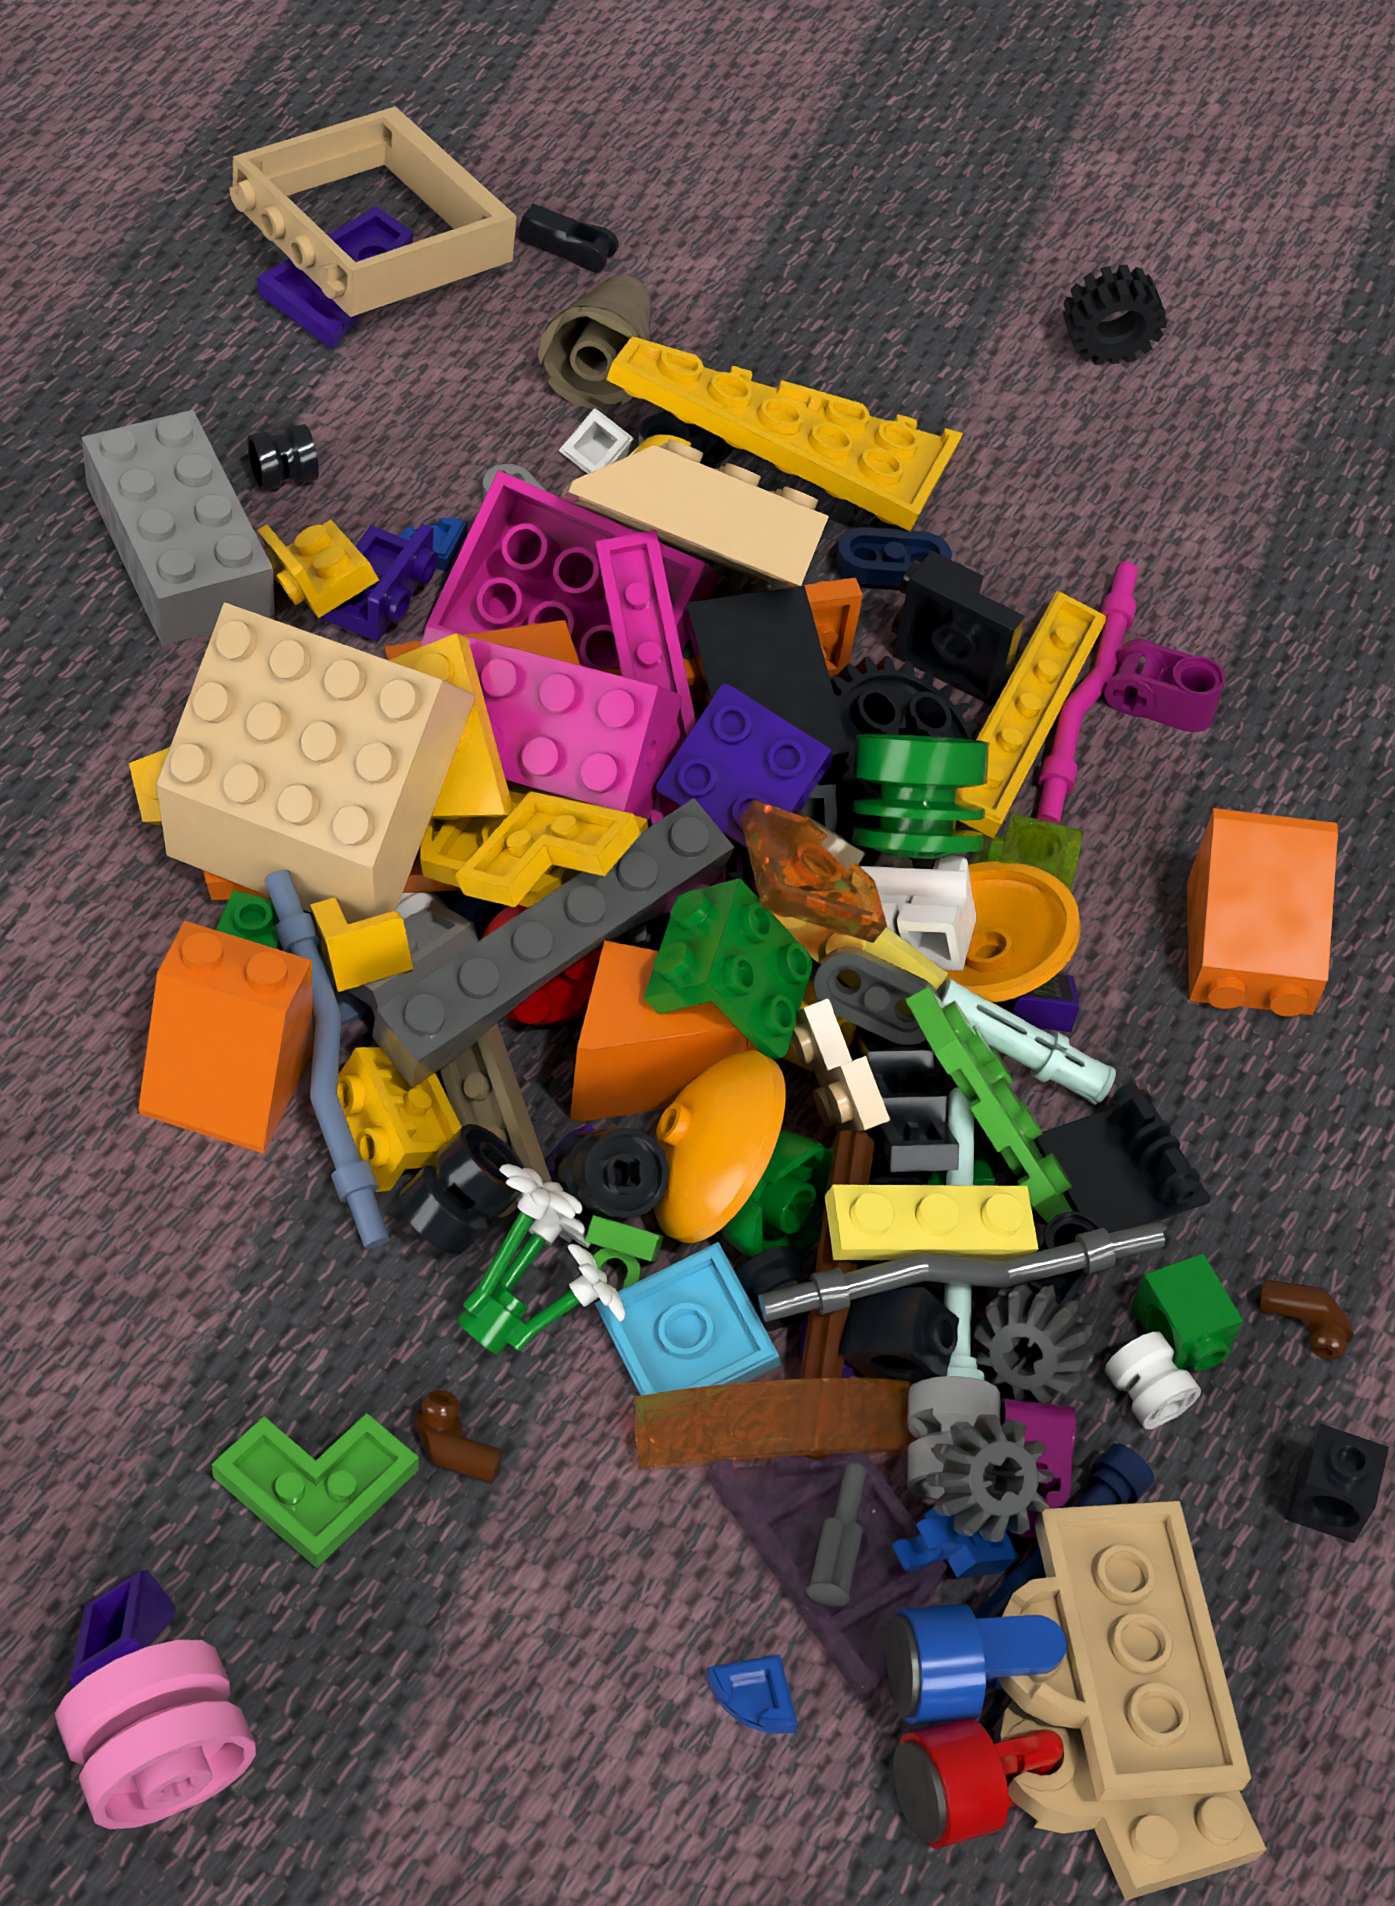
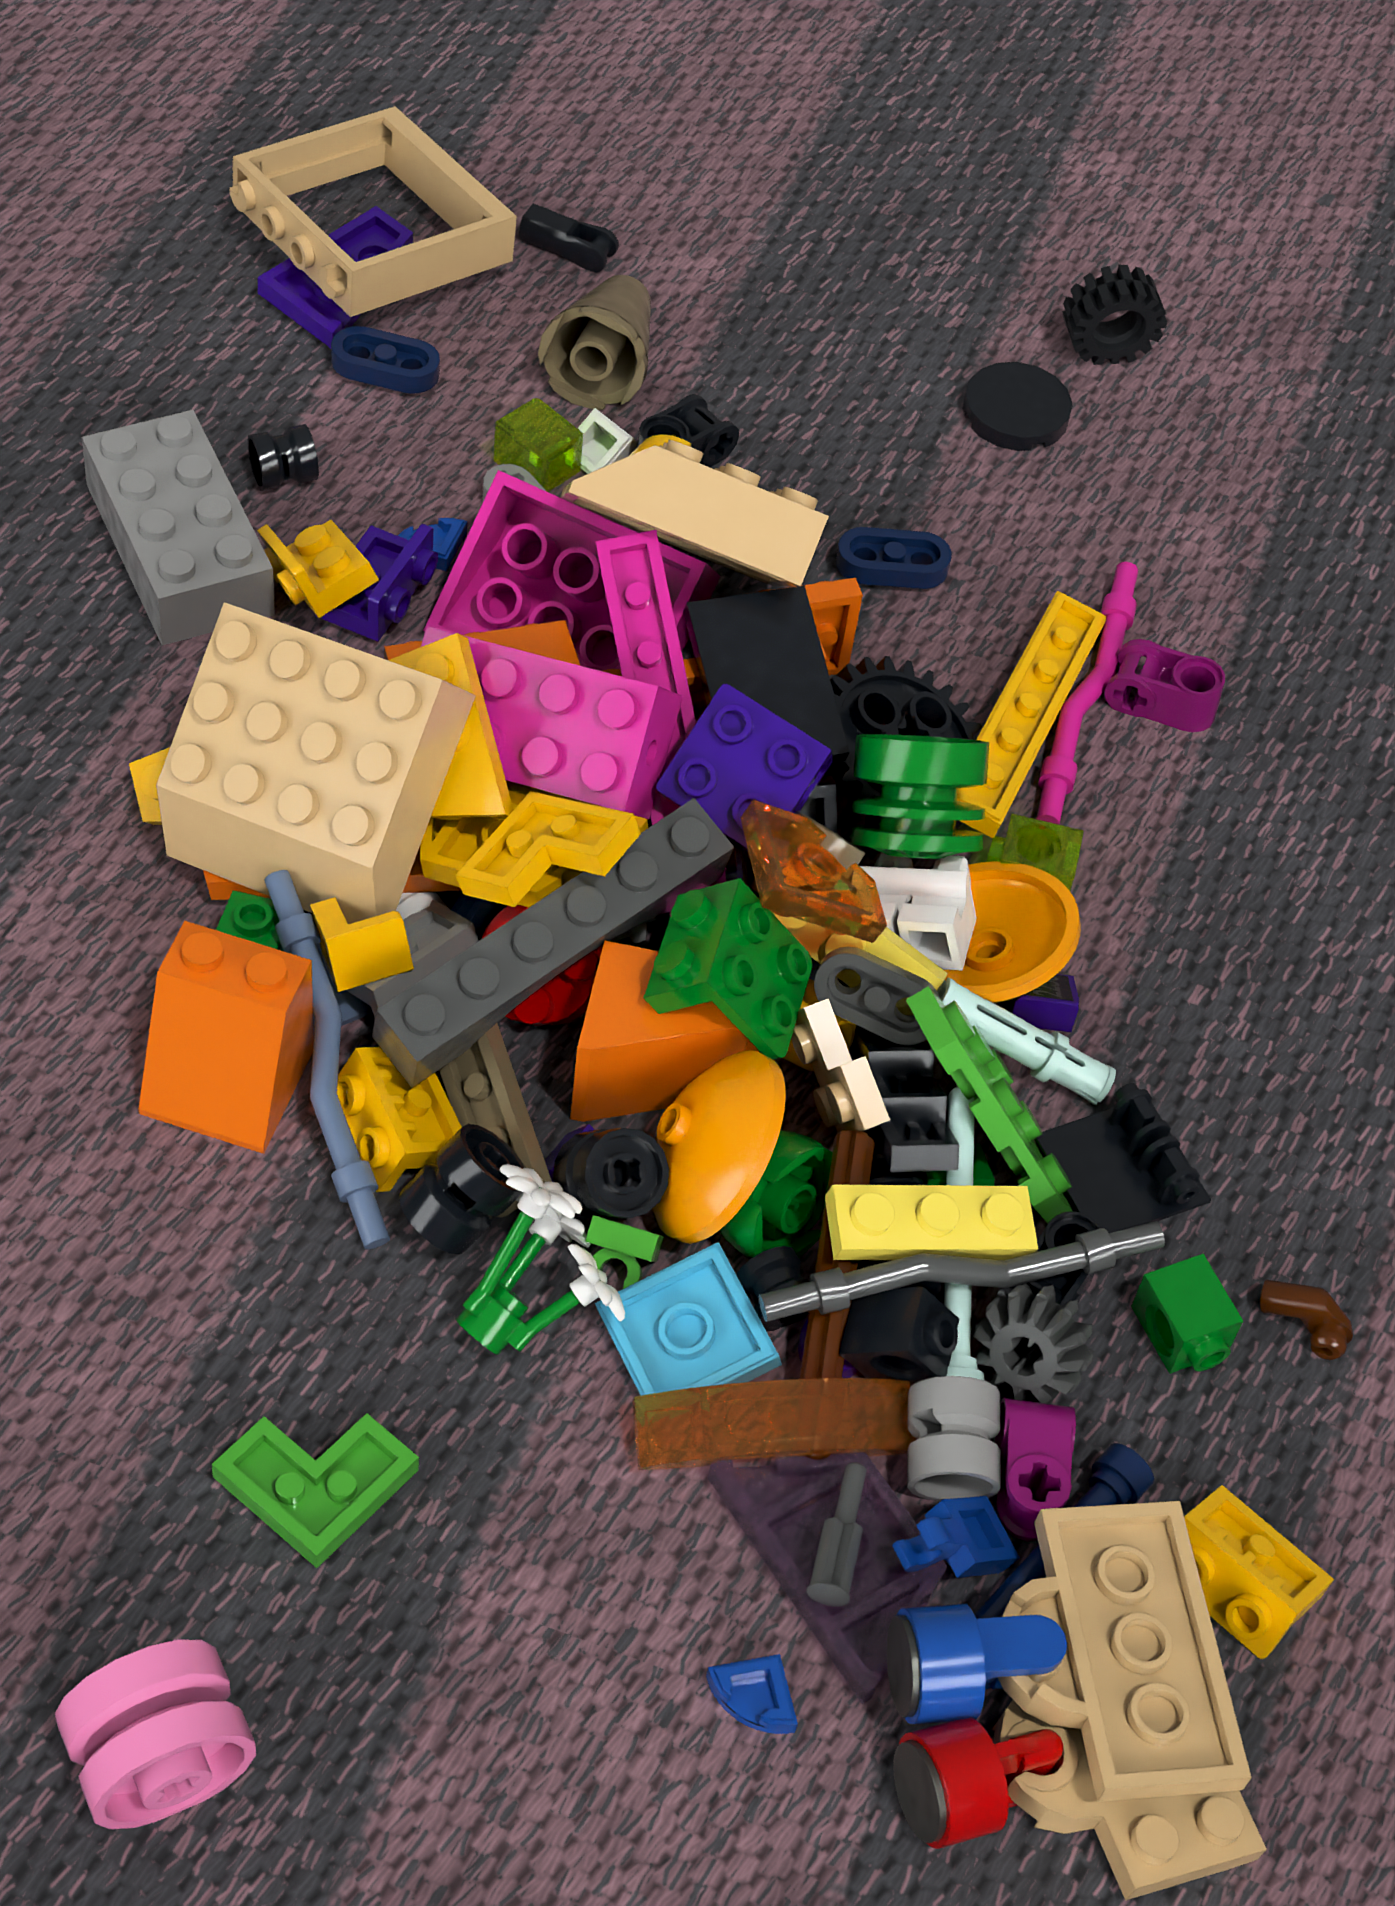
(120, 1623): dark purple slope -> none
(385, 359): none -> dark blue plate
(447, 1442): reddish brown arm -> none
(540, 443): none -> clear neon green panel
(798, 429): yellow wing -> none
(955, 628): black plate -> none
(1015, 1473): dark grey gear -> none
(1017, 405): none -> black tile
(1152, 1380): white wheel -> none
(1250, 1572): none -> yellow bracket
(1261, 912): orange slope -> none
(1337, 1483): black brick -> none

